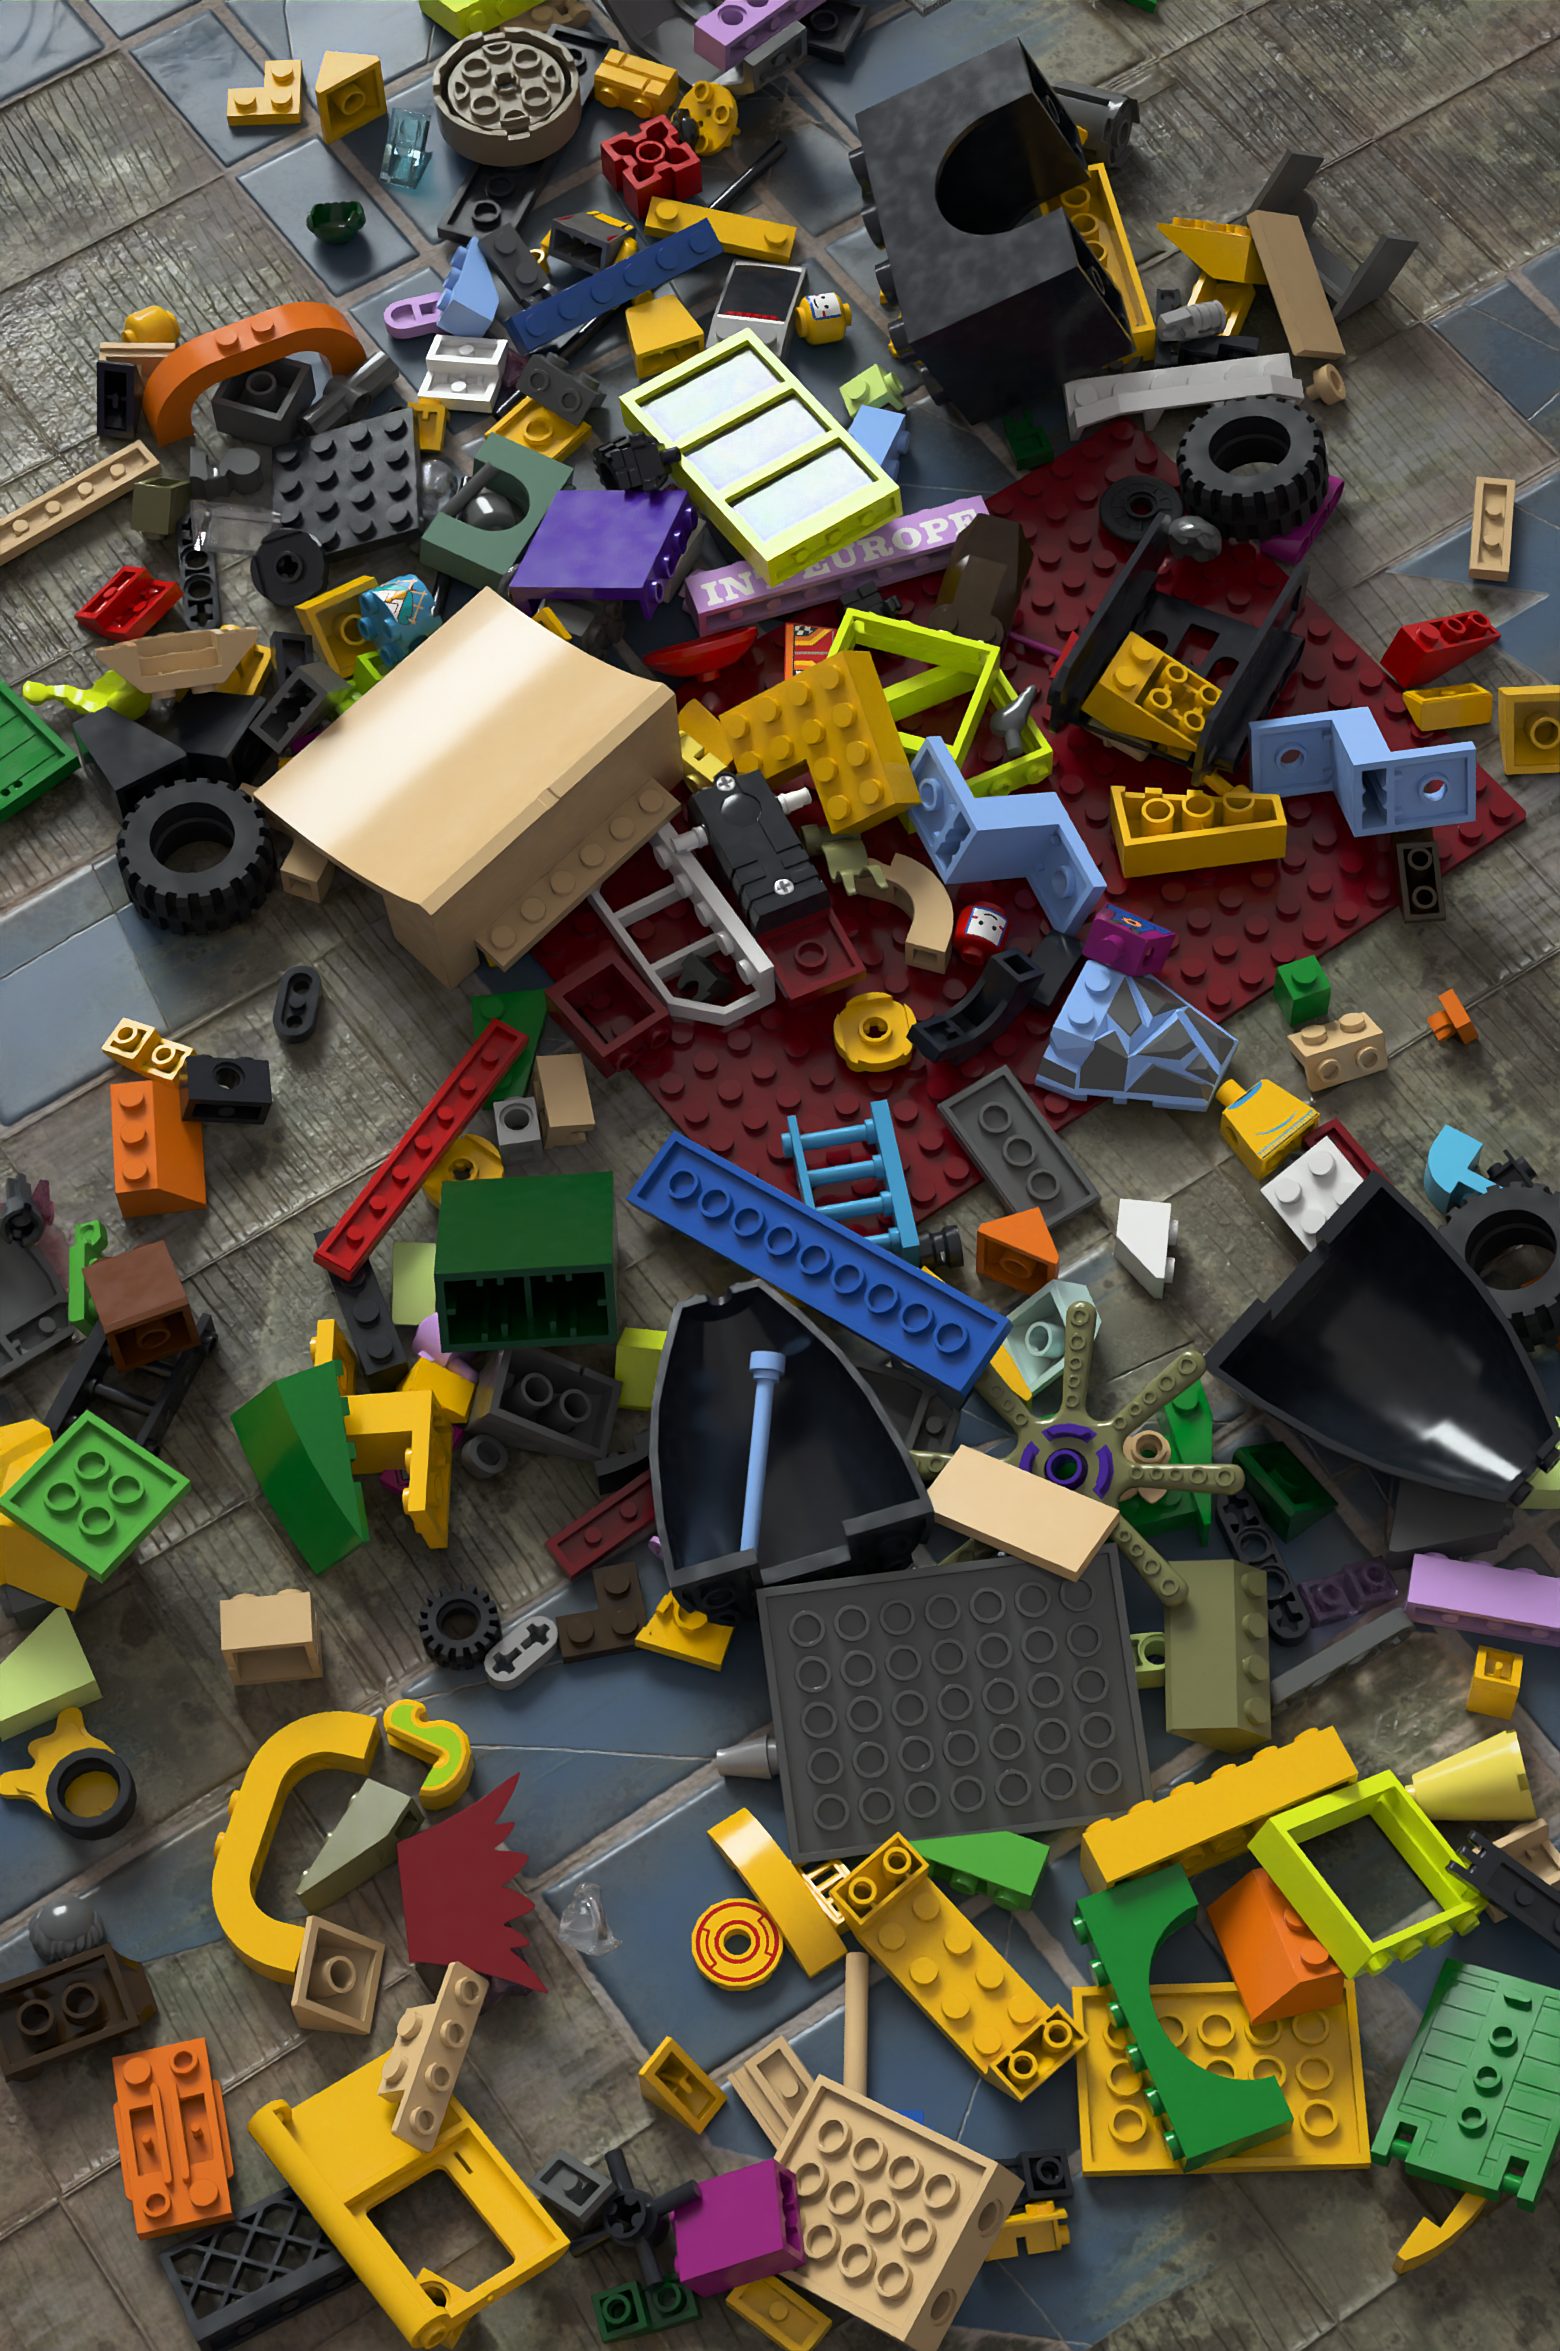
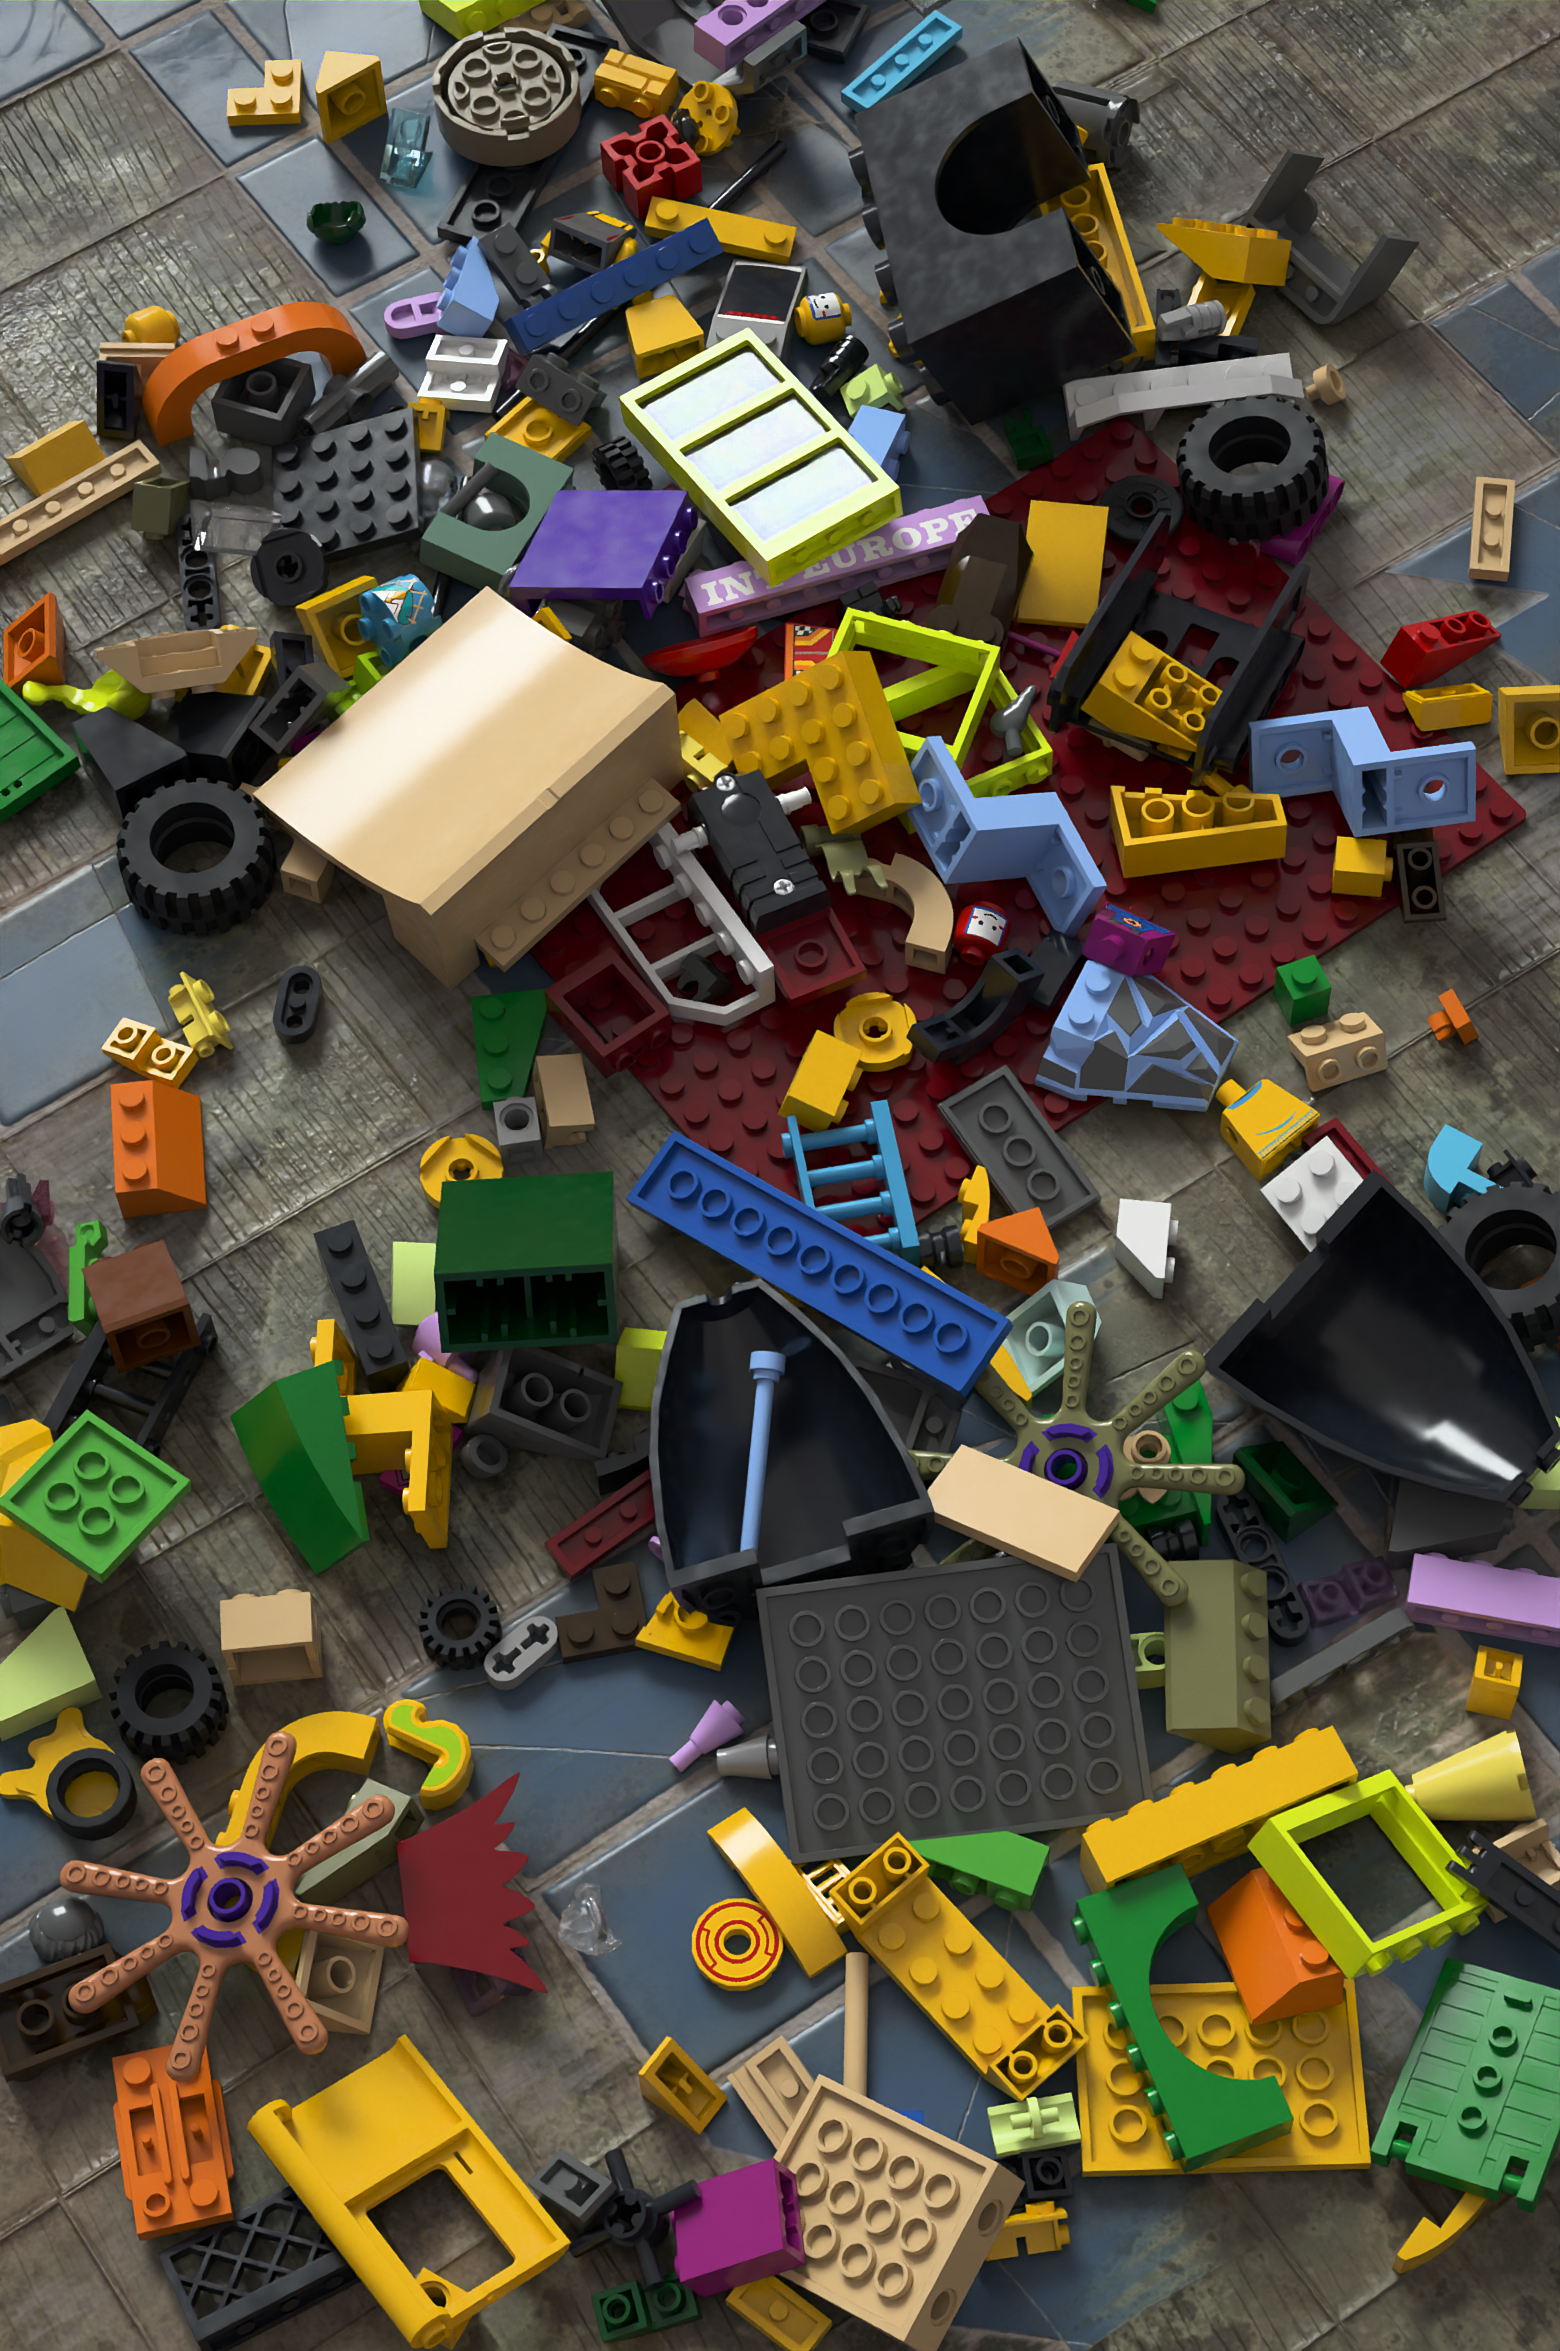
(35, 646): none -> orange slope
(56, 457): none -> yellow slope
(128, 605): red slope -> none
(164, 1670): none -> black tyre
(206, 1101): black brick -> none
(209, 1025): none -> light yellow hinge
(250, 1927): none -> nougat animal
(420, 1150): red tile -> none
(430, 2055): tan bracket -> none
(644, 463): black piece -> none
(715, 1728): none -> lavender cone
(821, 1082): none -> yellow brick
(839, 366): none -> black hinge
(903, 62): none -> medium azure plate
(976, 1205): none -> yellow slope
(1034, 2124): none -> yellowish green hips
(1066, 563): none -> yellow slope
(1176, 1543): none -> black wheel
(1194, 537): dark grey hair -> none
(1295, 285): tan tile -> none
(1360, 866): none -> yellow brick

